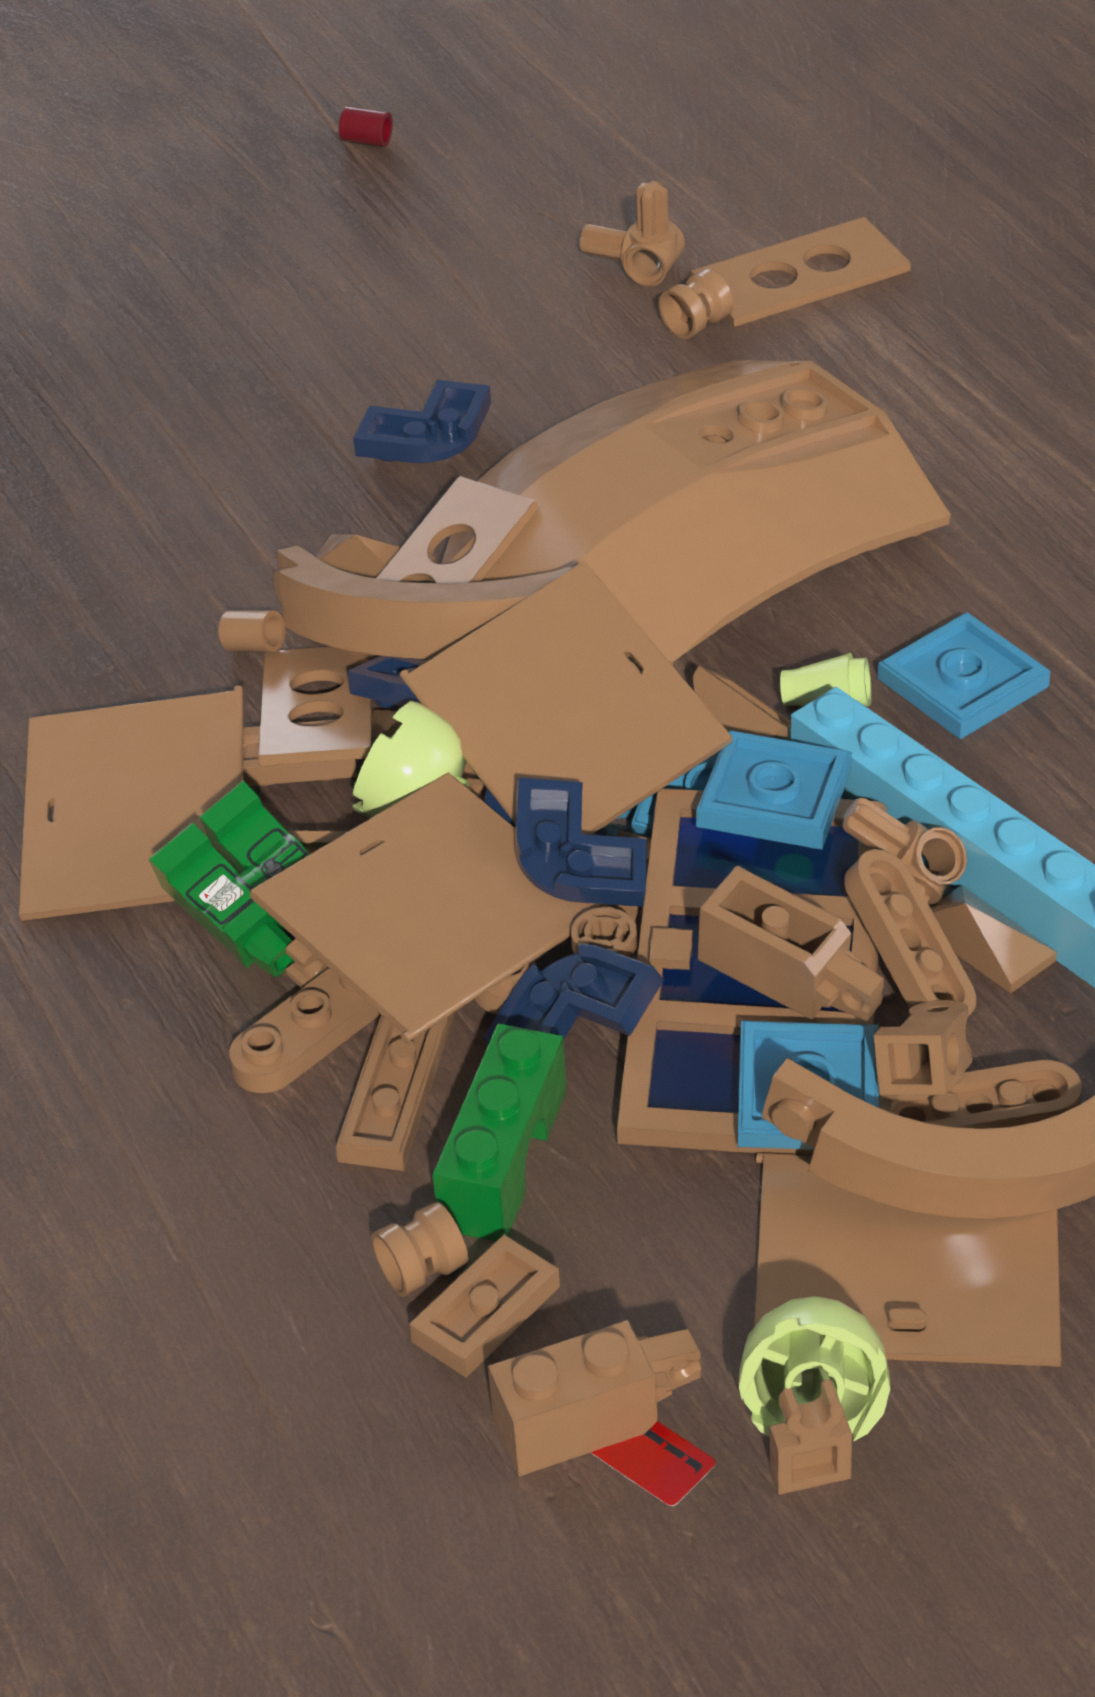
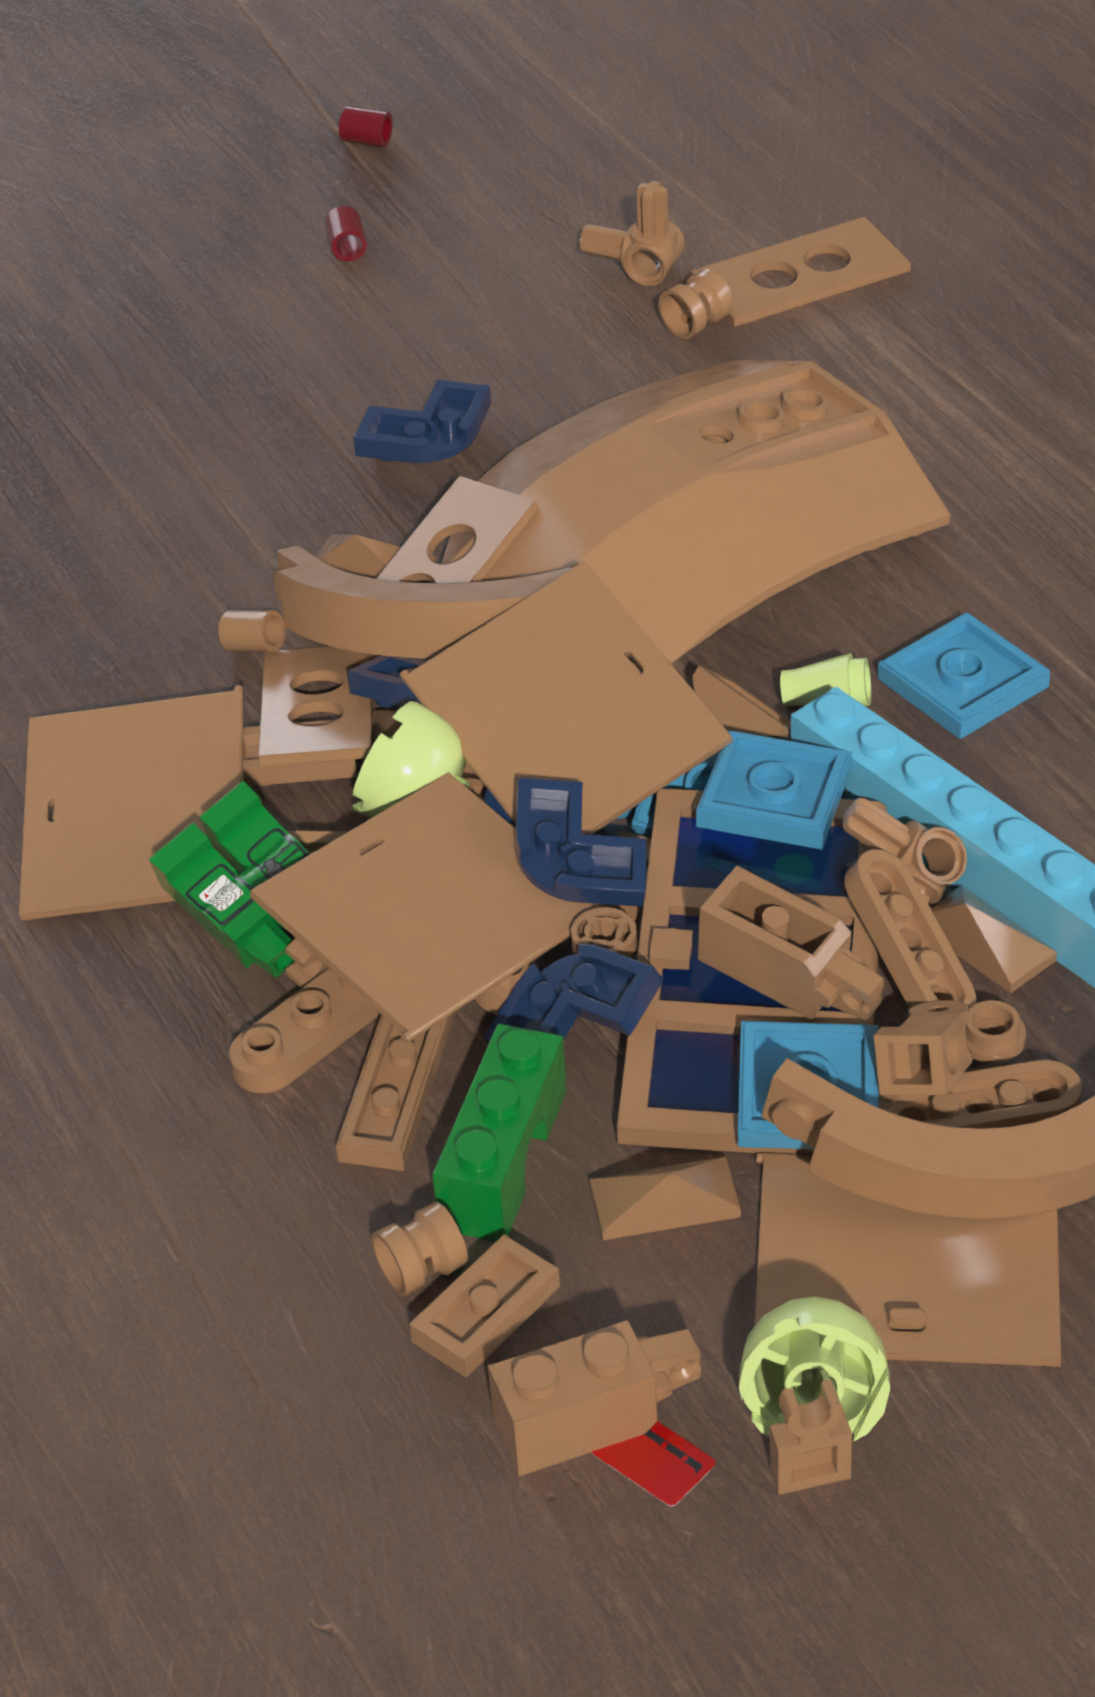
(345, 233): none -> dark red hinge
(664, 1198): none -> medium nougat slope
(995, 1032): none -> medium nougat plate

